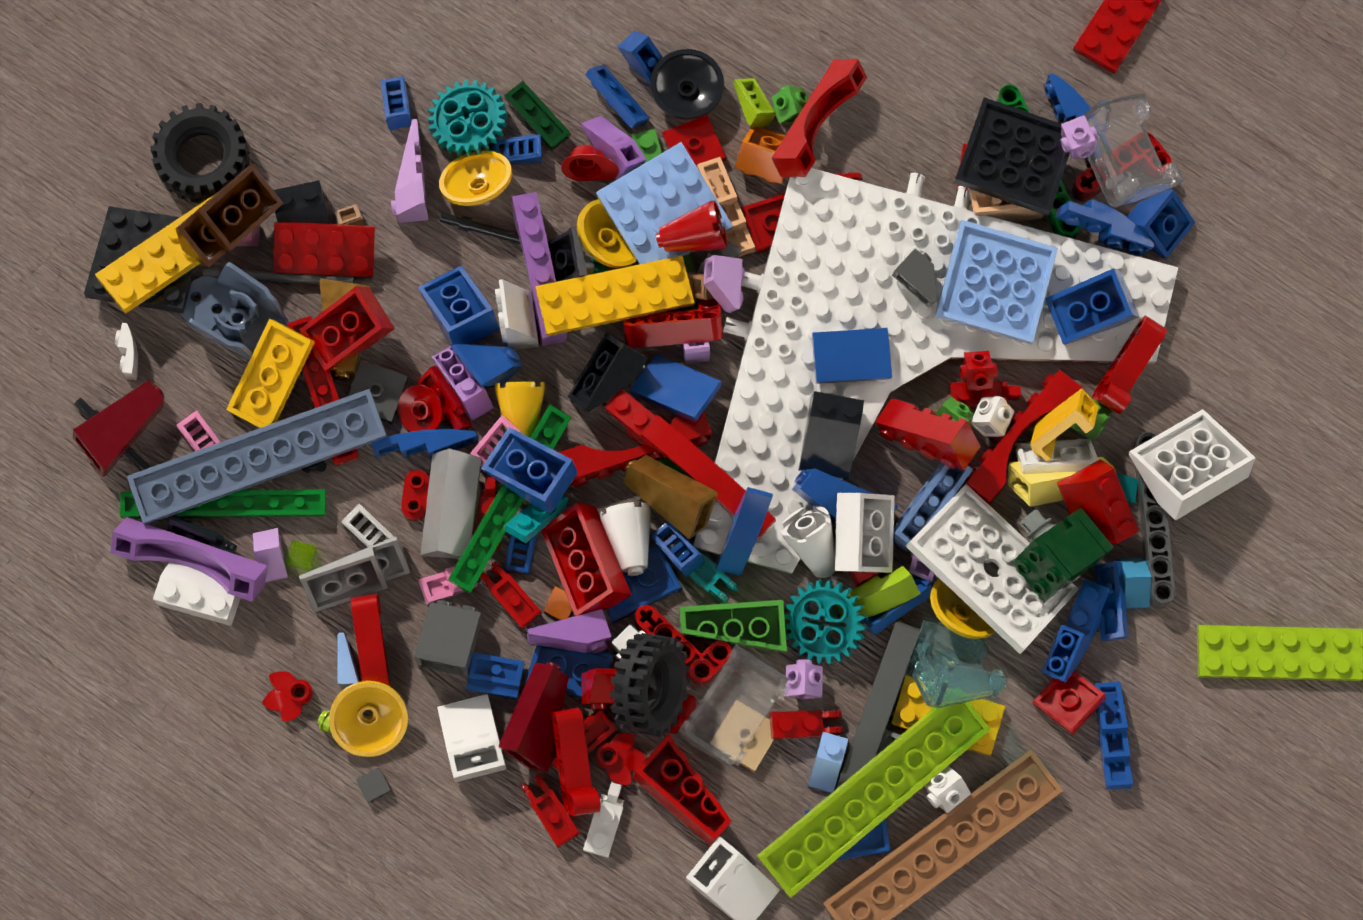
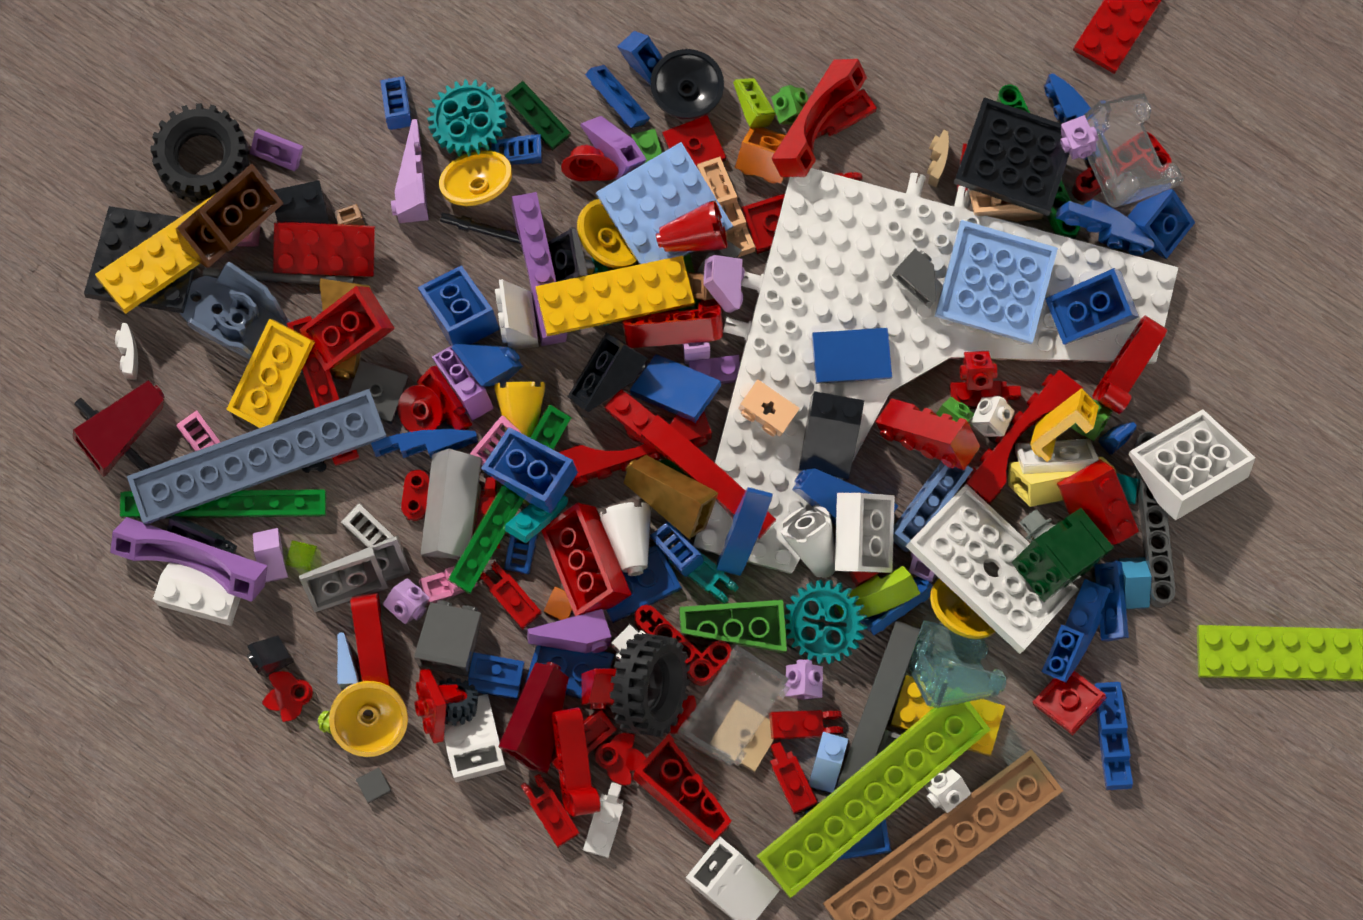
(269, 655): none -> black slope
(276, 149): none -> medium lavender plate
(406, 601): none -> lavender brick
(444, 703): none -> red plate
(720, 368): none -> medium lavender plate
(759, 398): none -> light nougat brick
(791, 779): none -> red hinge
(847, 114): none -> red hinge
(939, 156): none -> tan slope
(1117, 437): none -> blue slope

